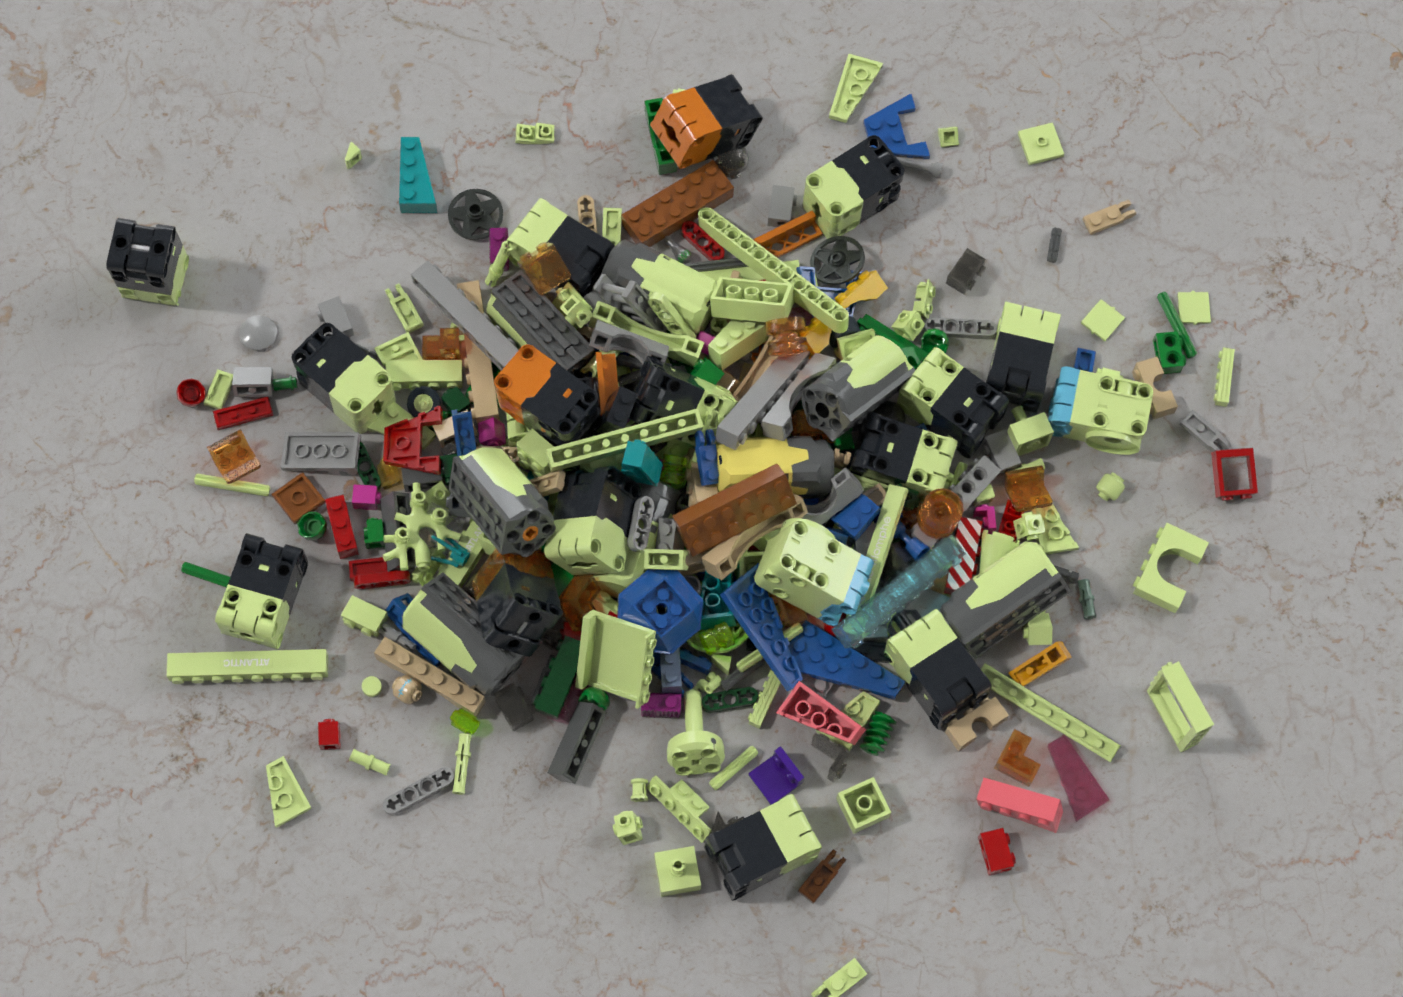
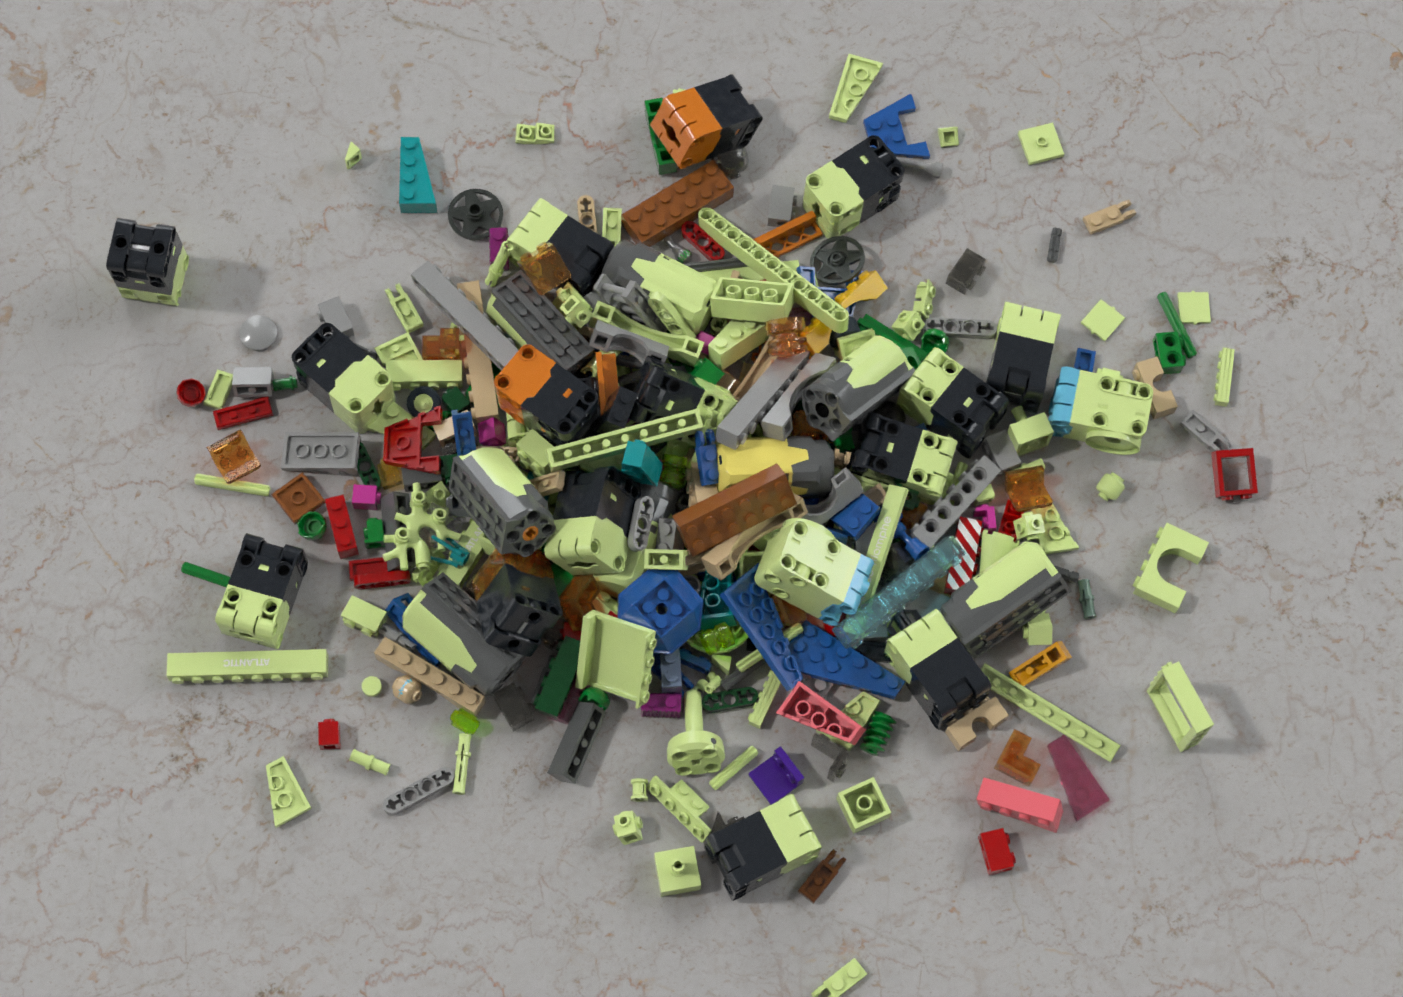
(942, 504): clear orange wheel -> none

